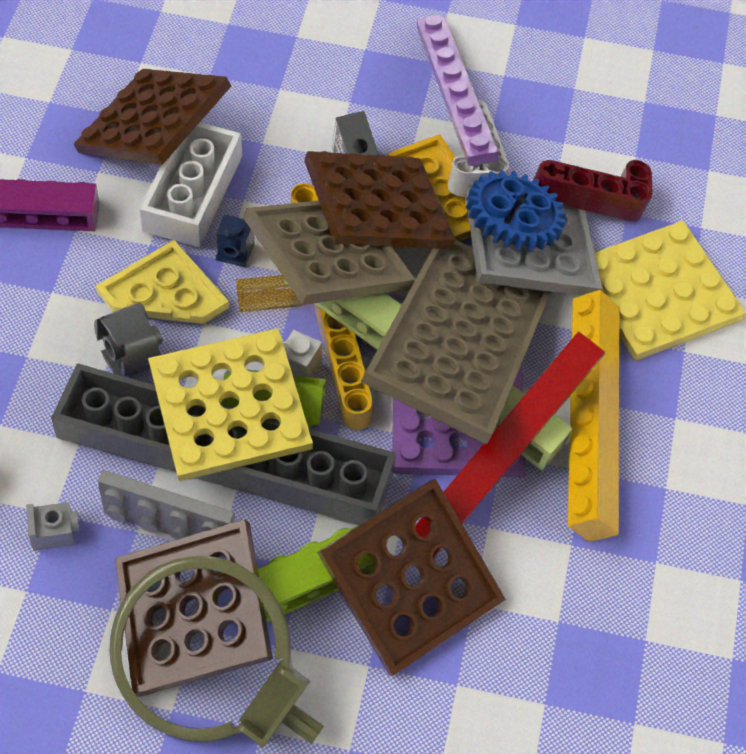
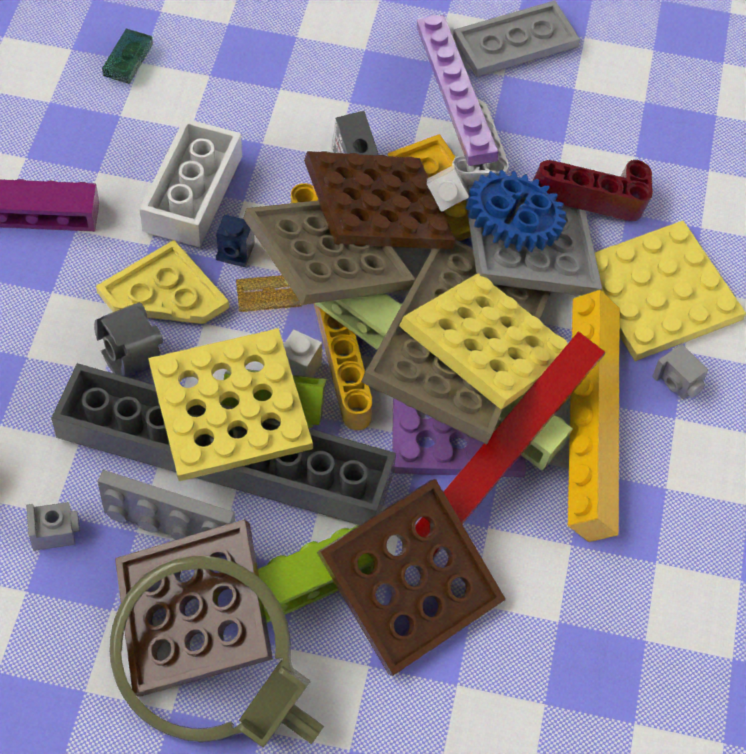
(127, 56): none -> clear green plate
(152, 115): reddish brown piece -> none
(447, 188): none -> white brick
(477, 366): none -> light yellow piece
(516, 38): none -> light grey plate
(681, 372): none -> light grey brick

